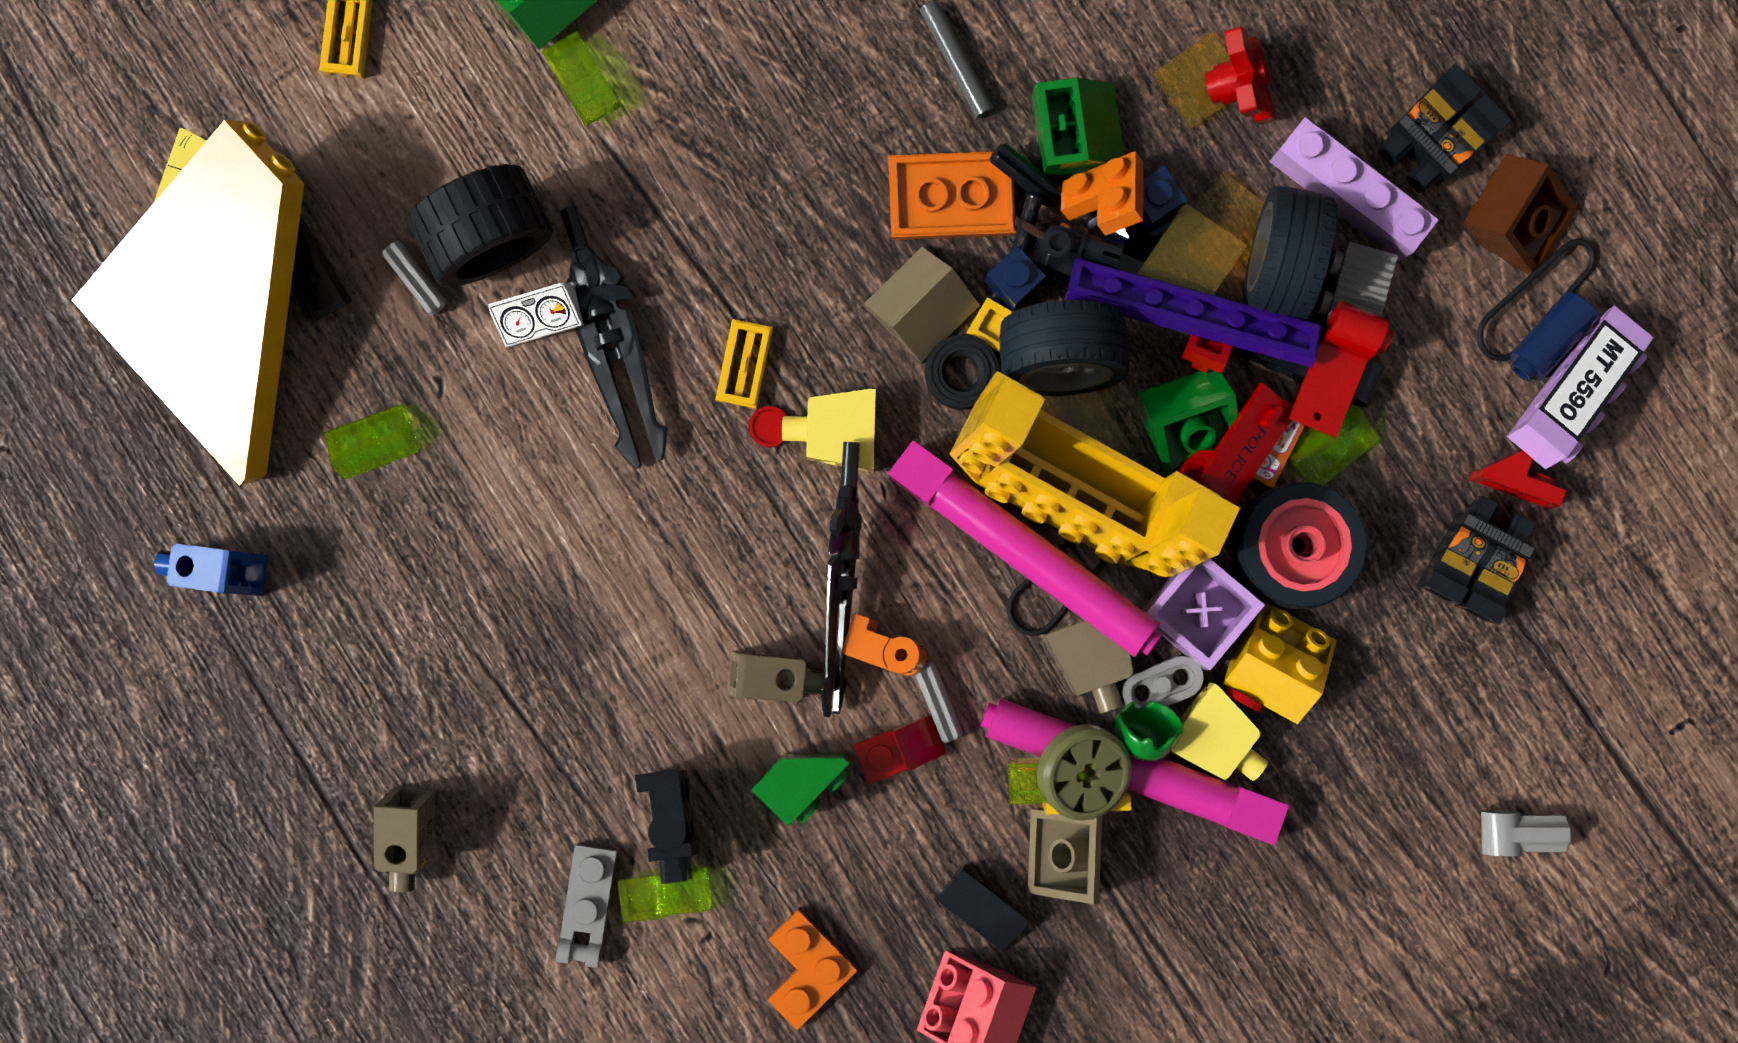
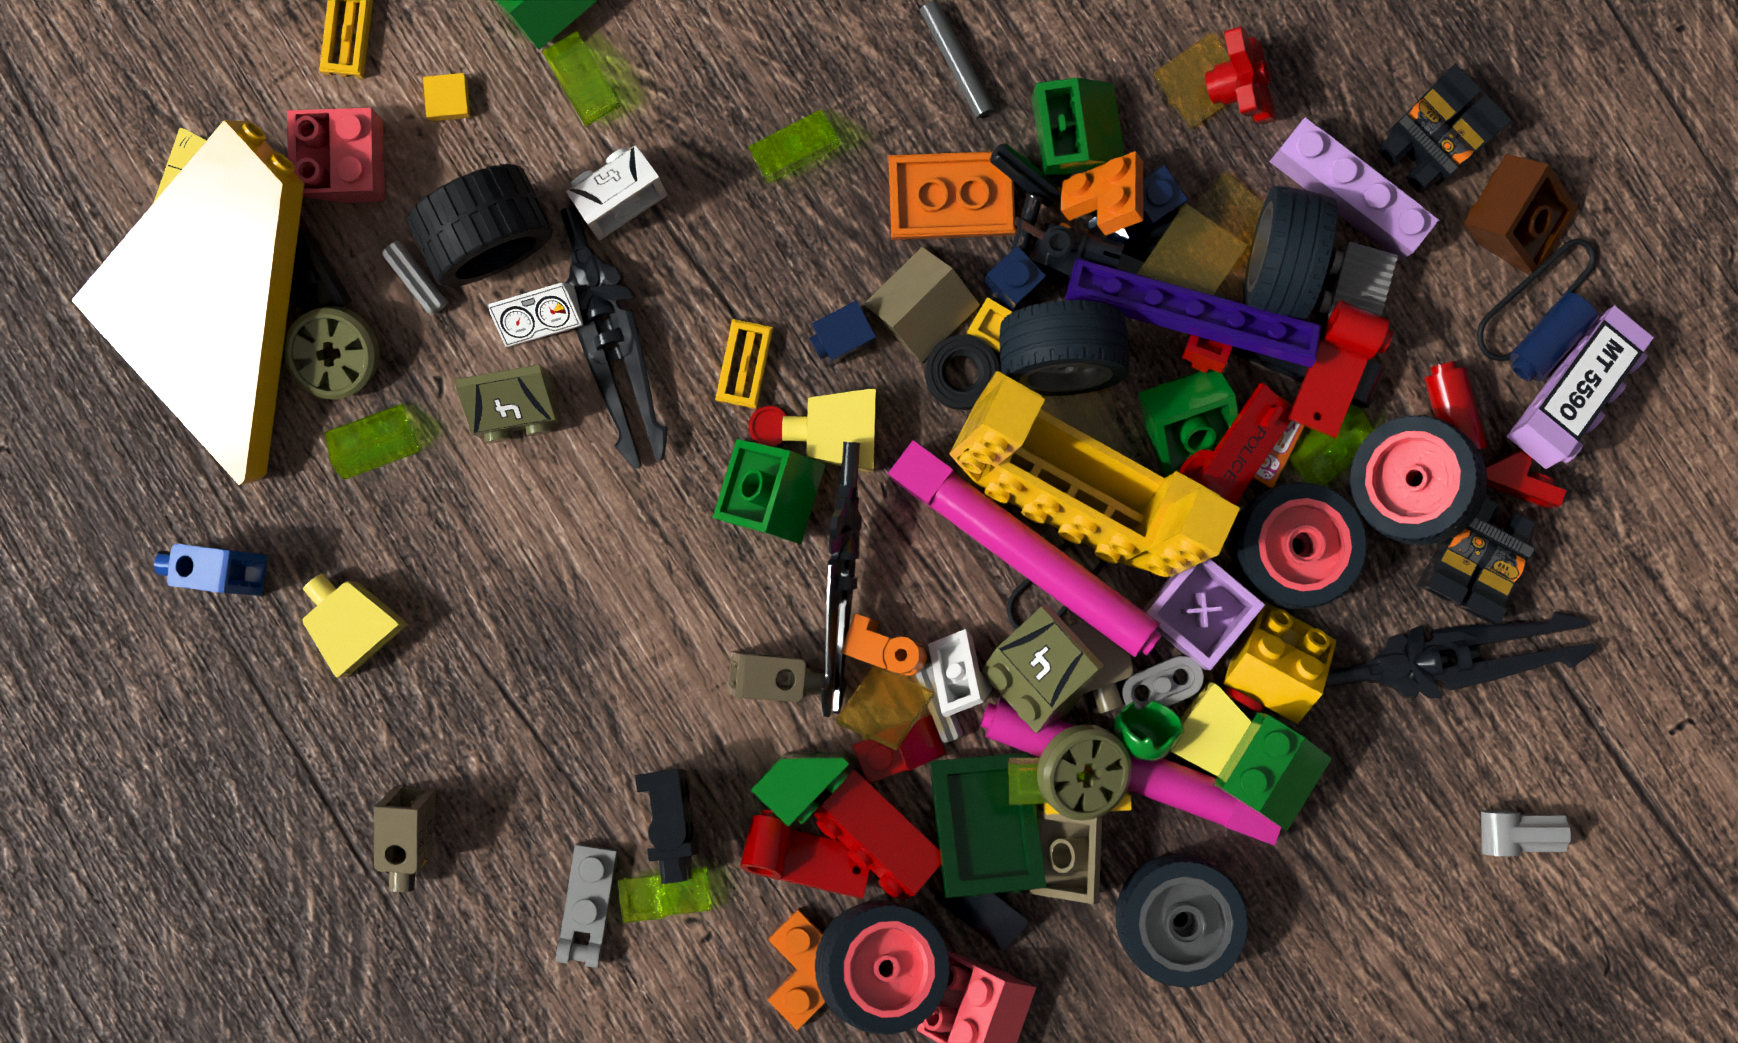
(316, 372): none -> olive wheel
(338, 153): none -> coral slope
(348, 623): none -> light yellow torso
(446, 97): none -> yellow tile
(510, 402): none -> olive slope
(616, 191): none -> white slope
(769, 490): none -> green slope
(794, 146): none -> clear neon green slope
(800, 857): none -> red door
(842, 334): none -> dark blue brick
(850, 963): none -> wheel
(878, 836): none -> red brick
(884, 707): none -> clear yellow piece
(957, 673): none -> white slope
(980, 836): none -> dark green piece
(1042, 669): none -> olive slope
(1207, 939): none -> wheel
(1273, 770): none -> green slope
(1415, 666): none -> black sword
(1450, 488): none -> wheel
(1454, 400): none -> red brick

